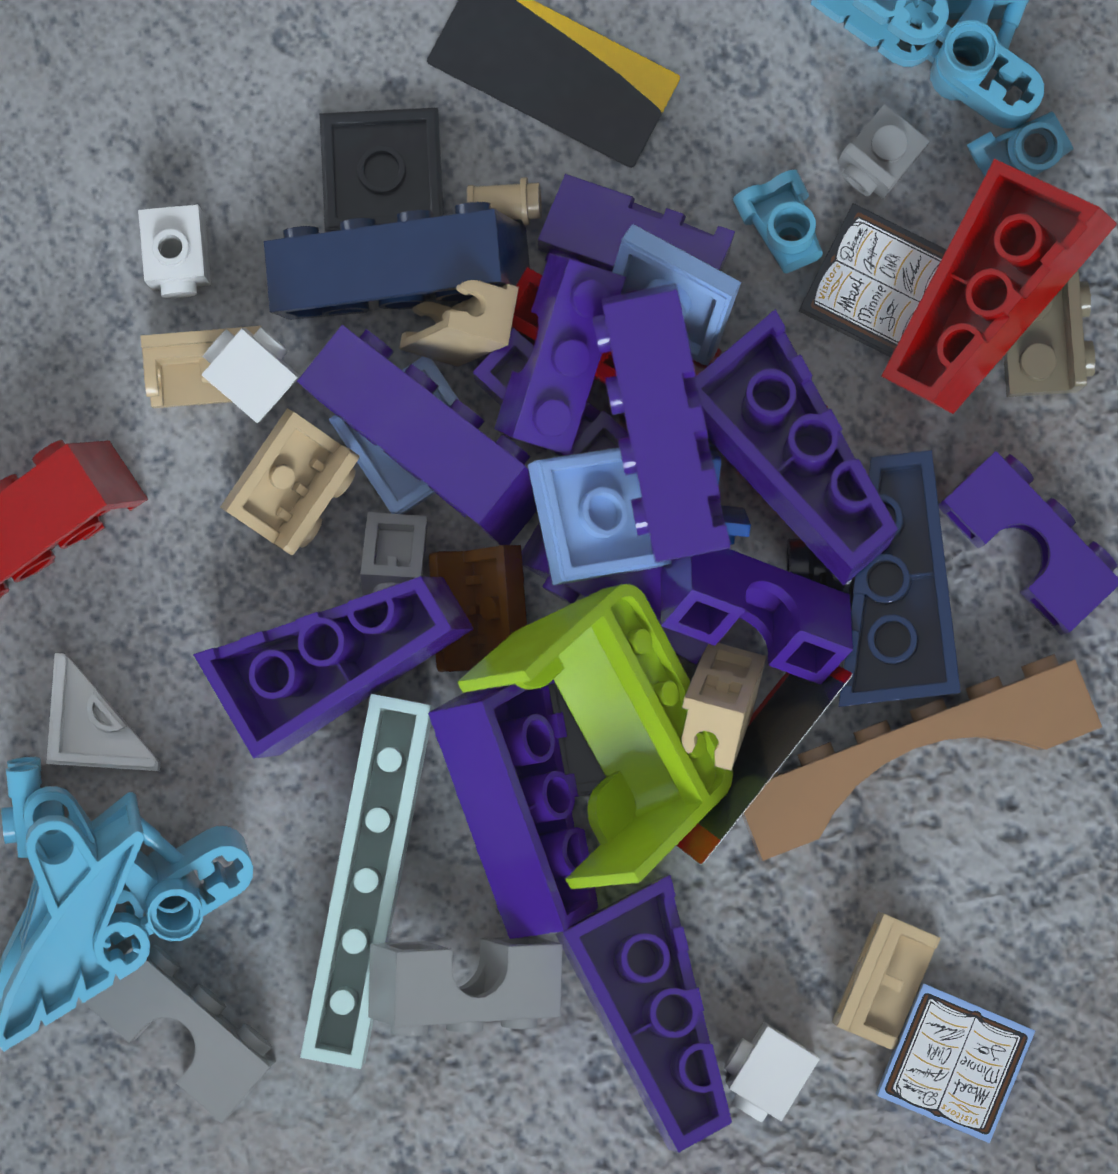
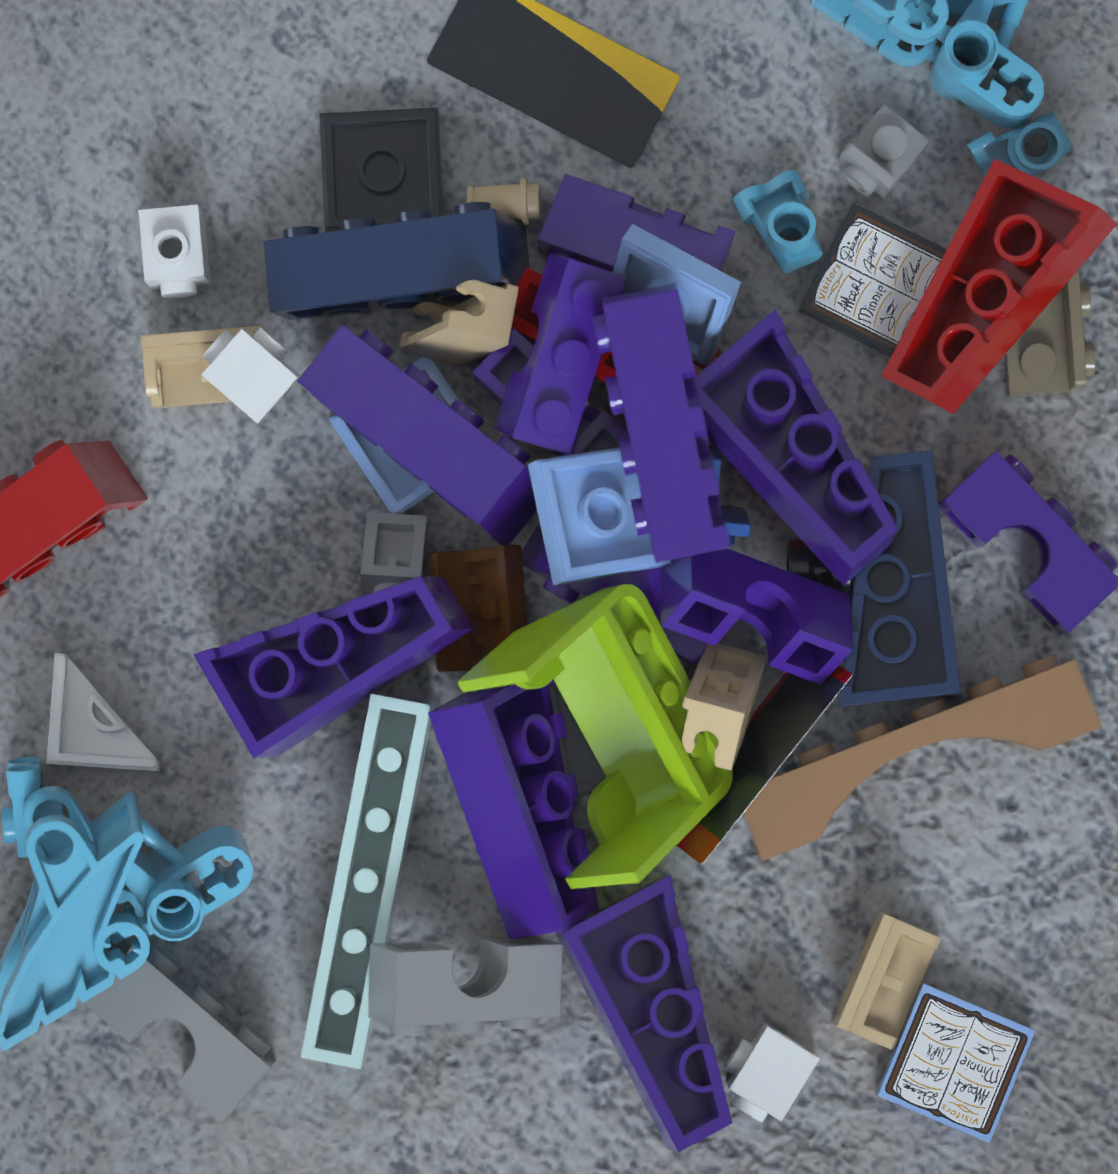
(291, 483): tan bracket -> none

